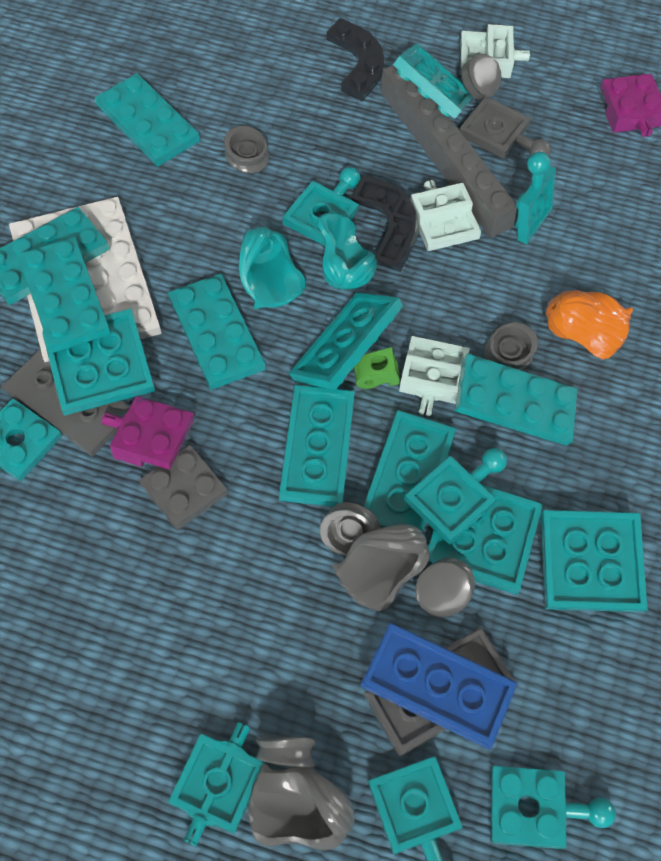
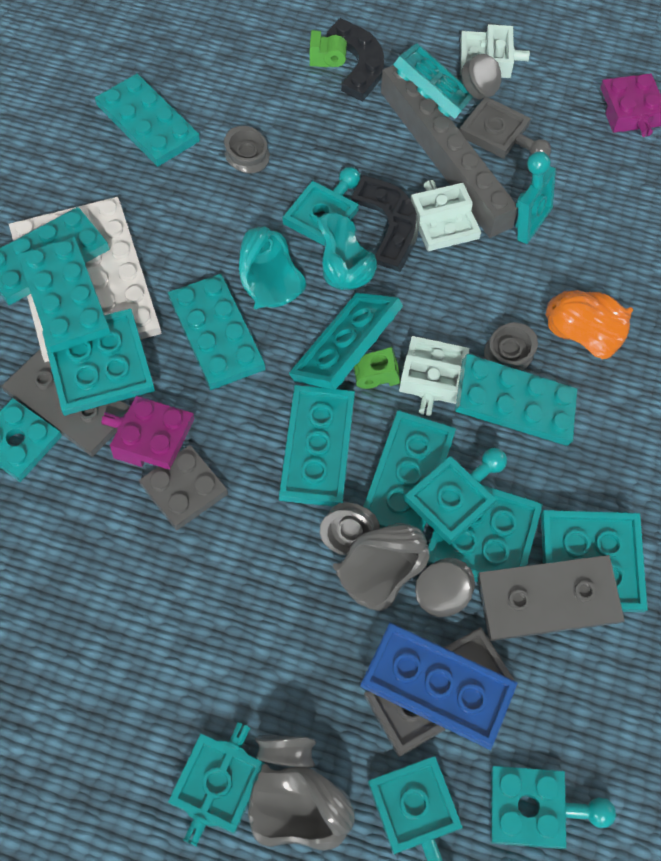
(327, 50): none -> bright green leg
(550, 598): none -> dark grey plate

